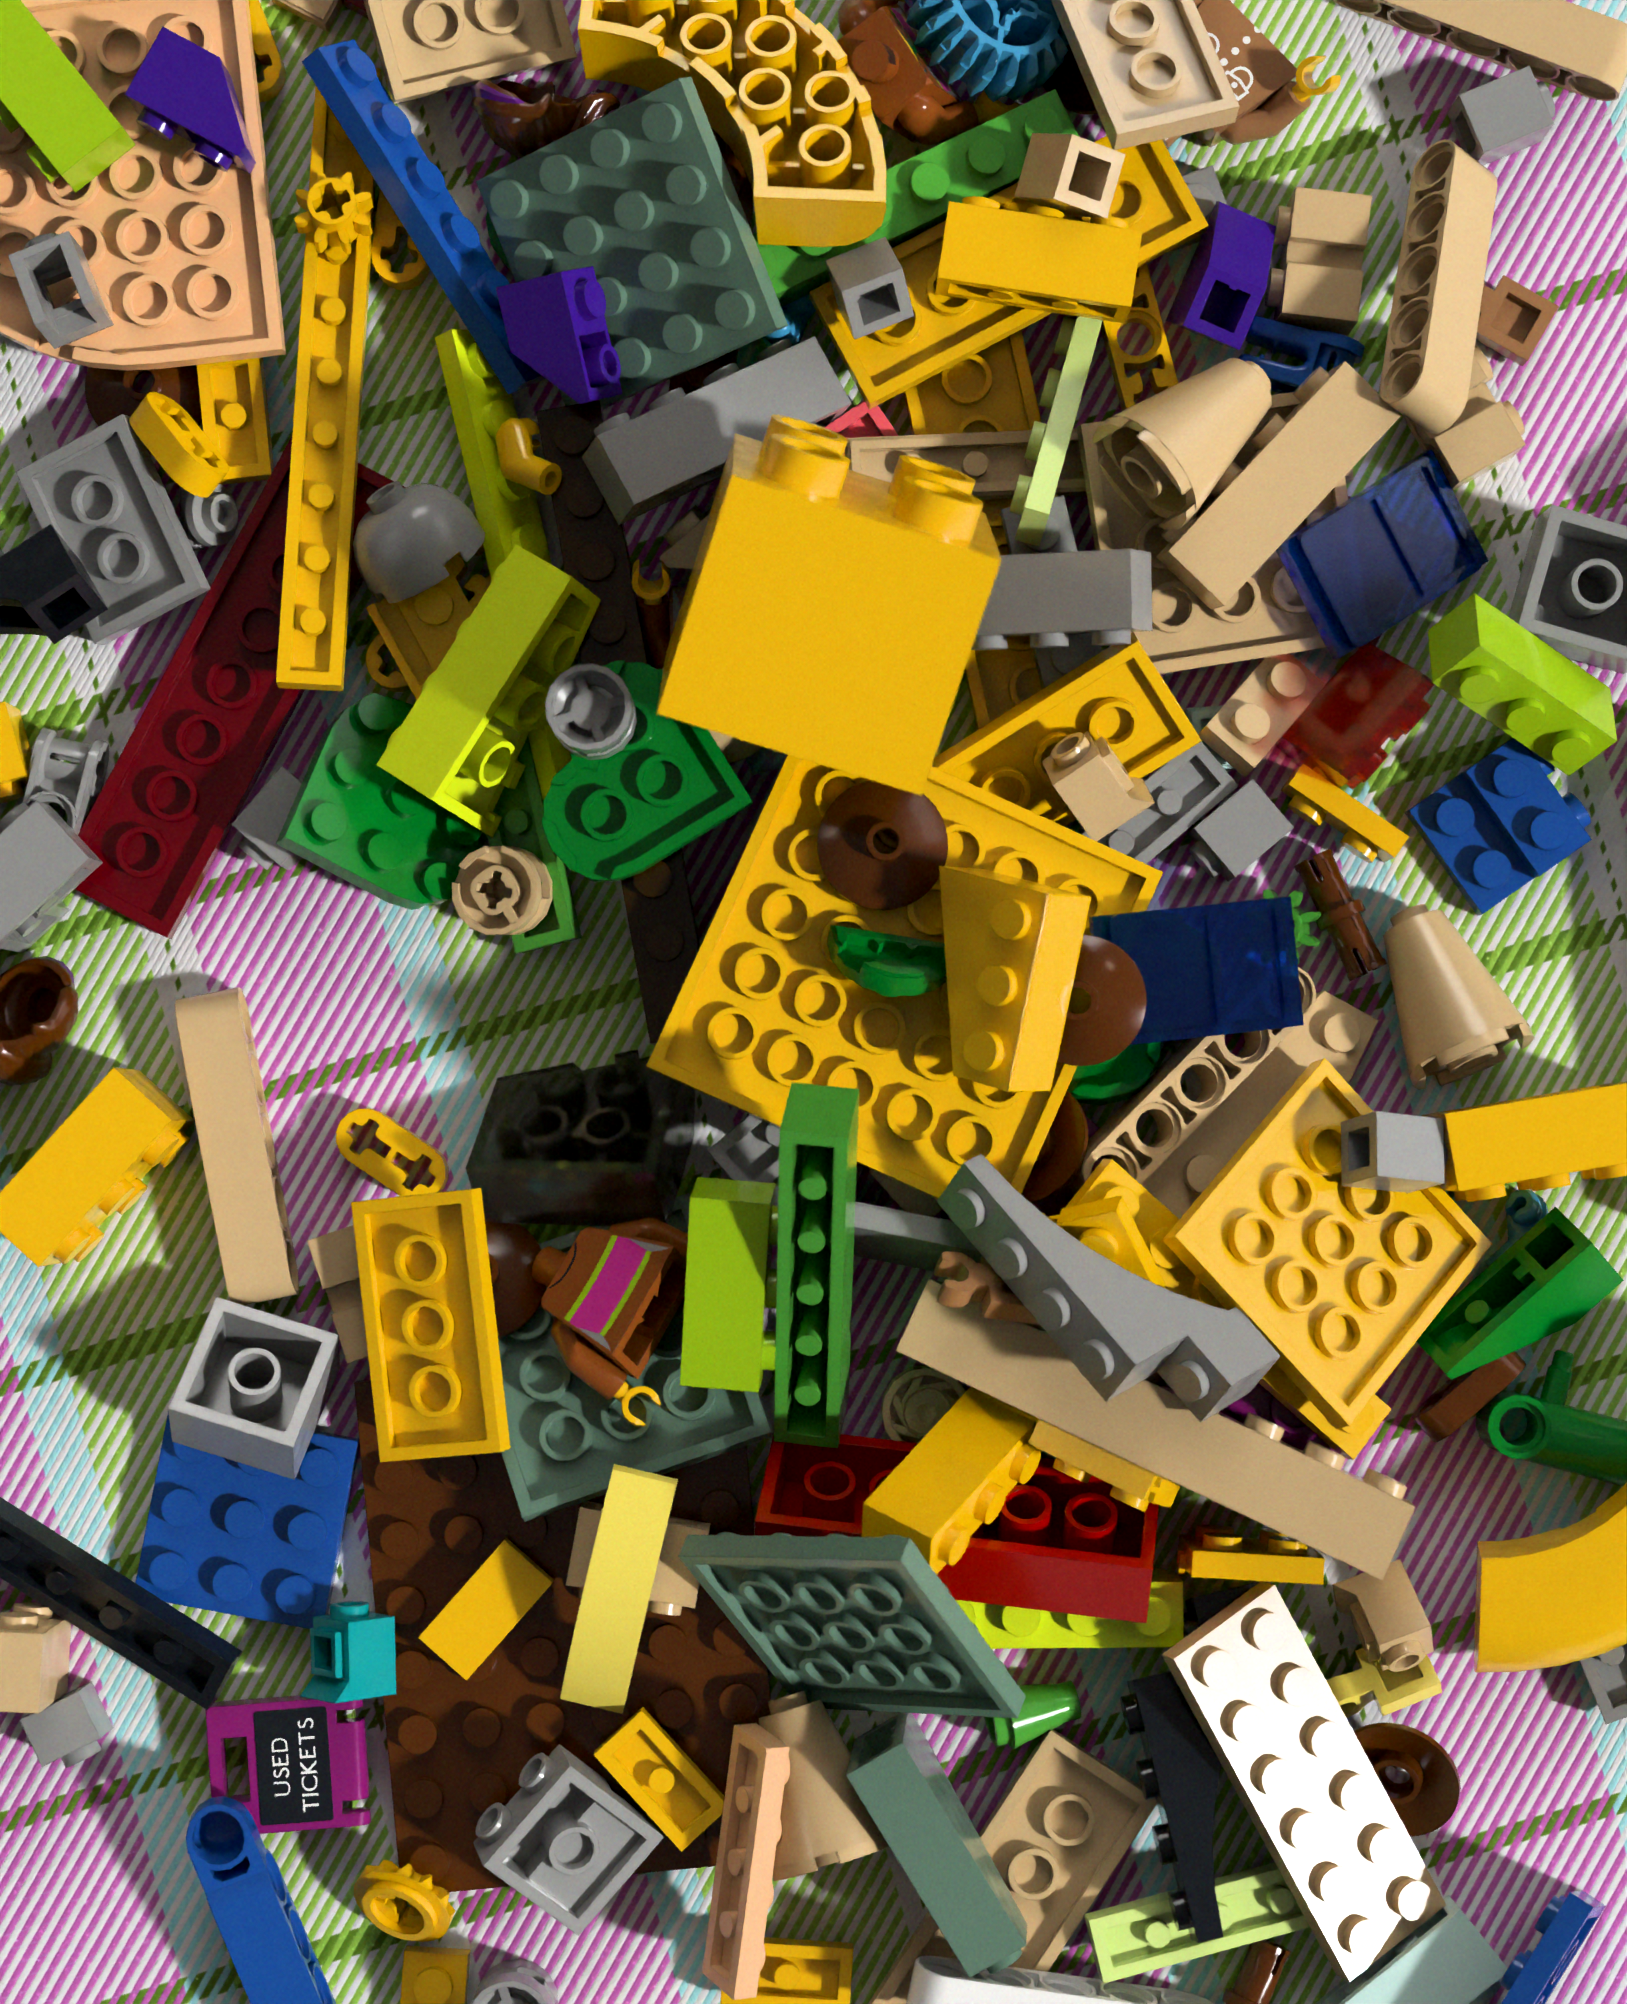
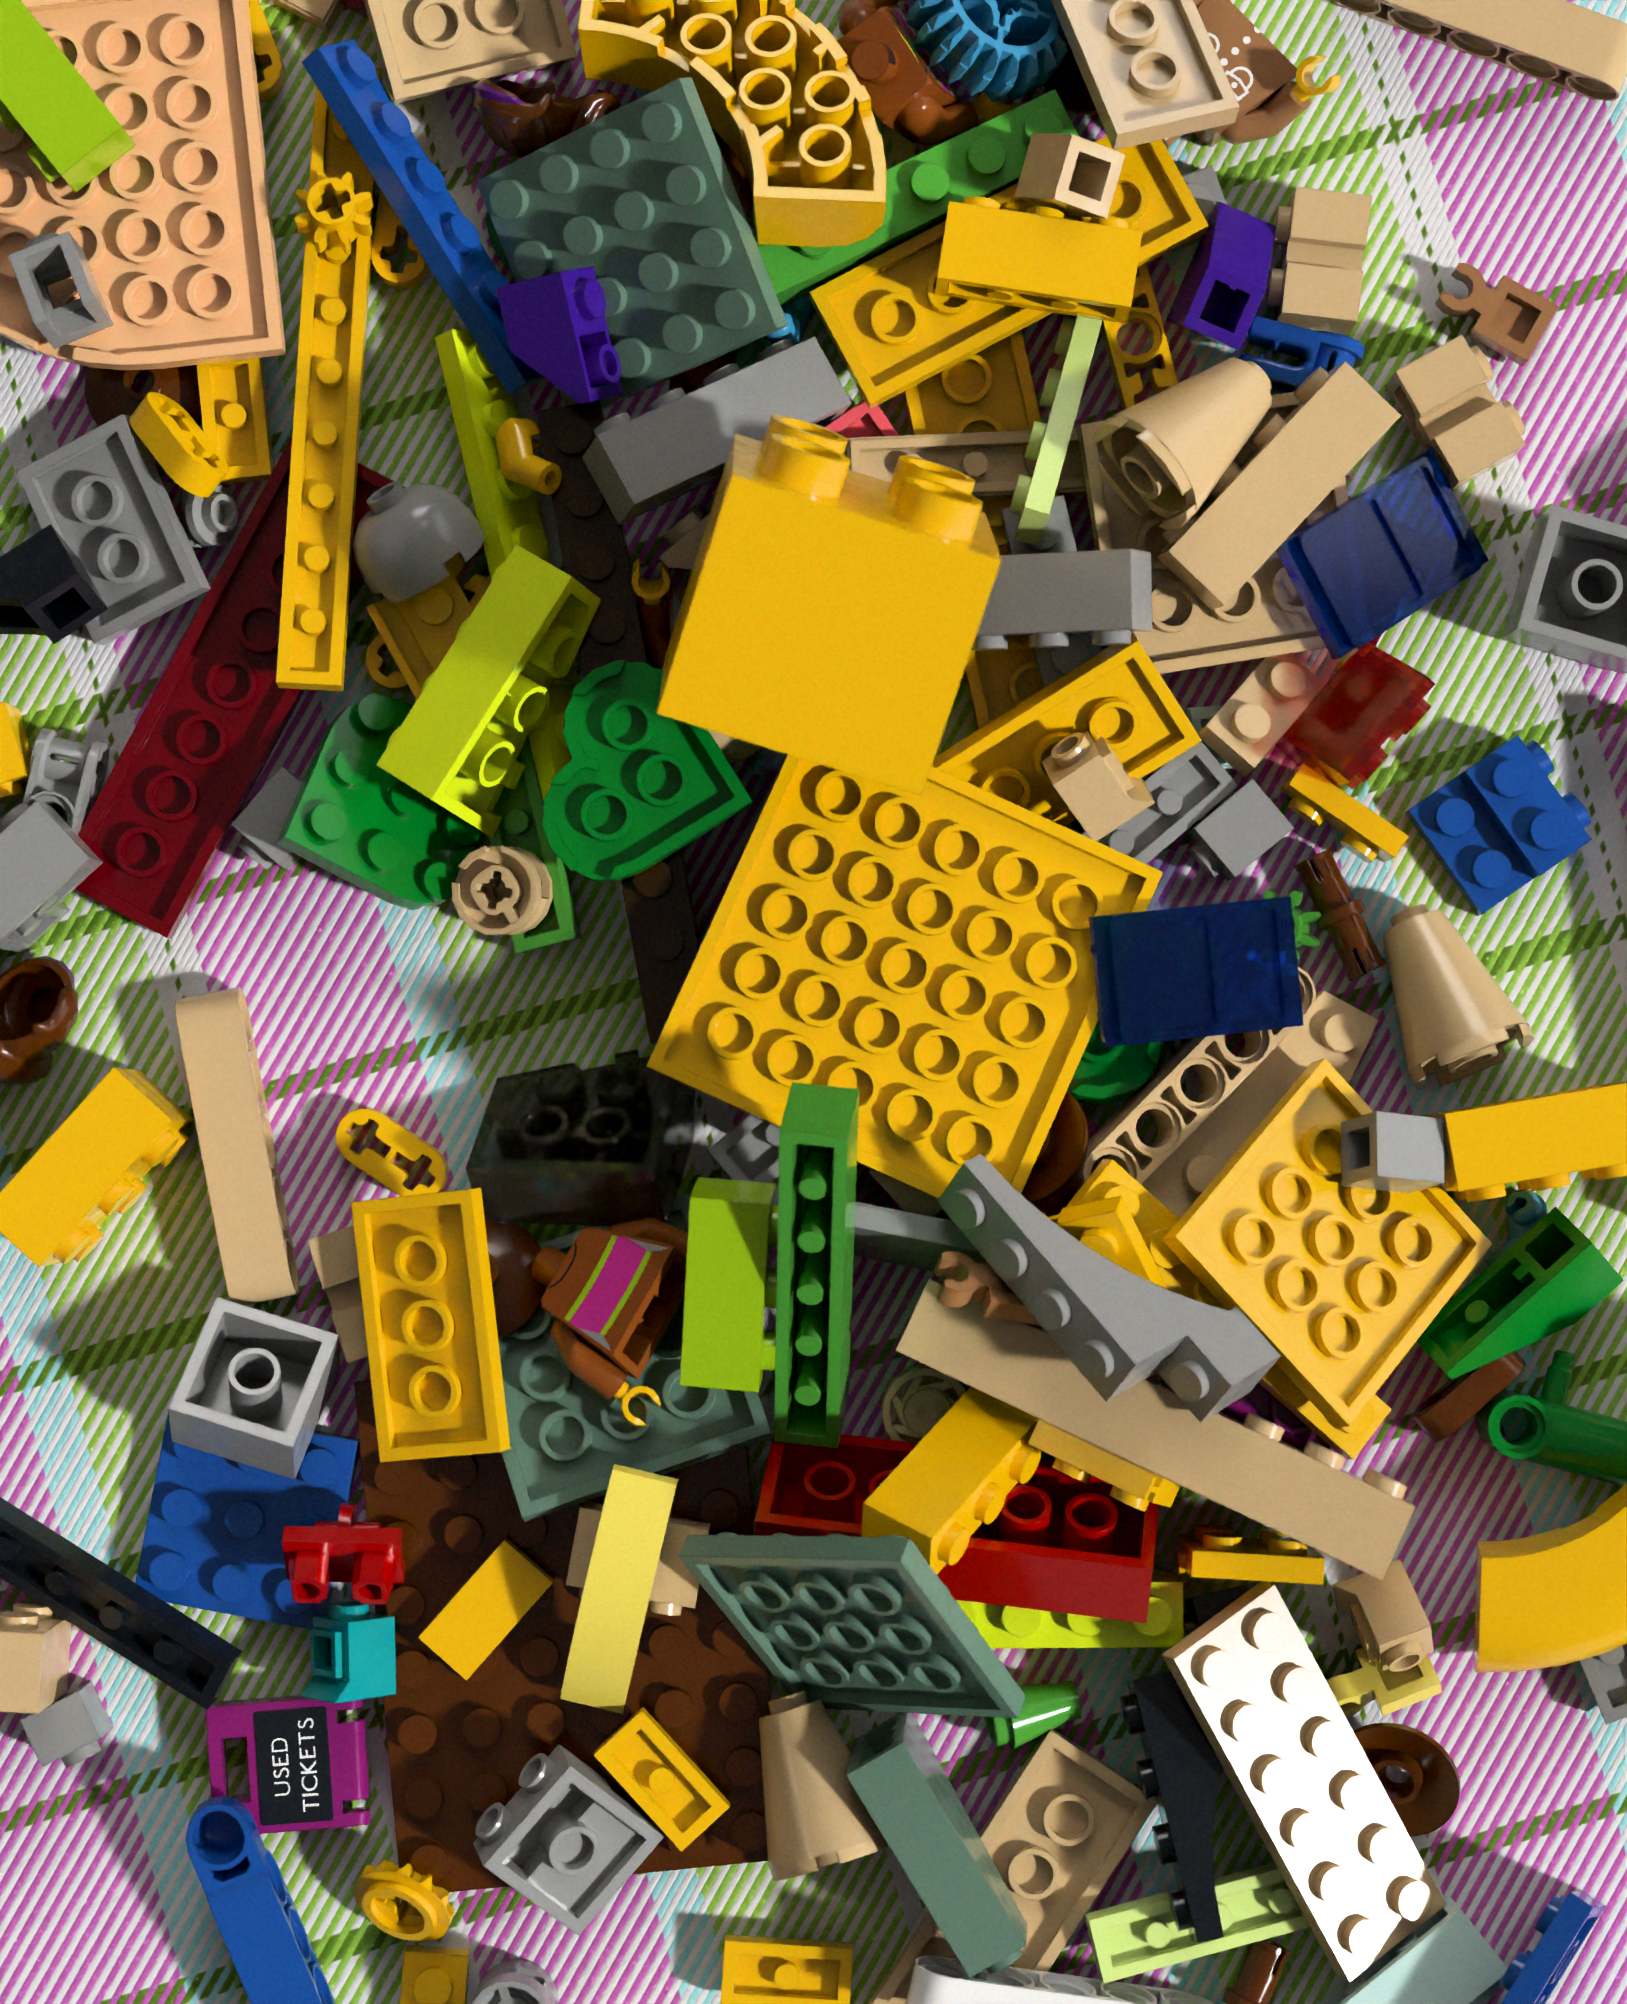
(191, 95): dark purple slope -> none
(343, 1553): none -> red hips
(591, 711): light grey wheel -> none
(746, 1860): light nougat plate -> none
(861, 871): reddish brown dish -> none
(869, 288): light grey plate -> none
(887, 961): green plate -> none
(1008, 974): yellow wedge -> none
(1115, 1007): reddish brown dish -> none
(1439, 287): tan beam -> none
(1503, 116): light grey brick -> none
(1521, 685): lime brick -> none

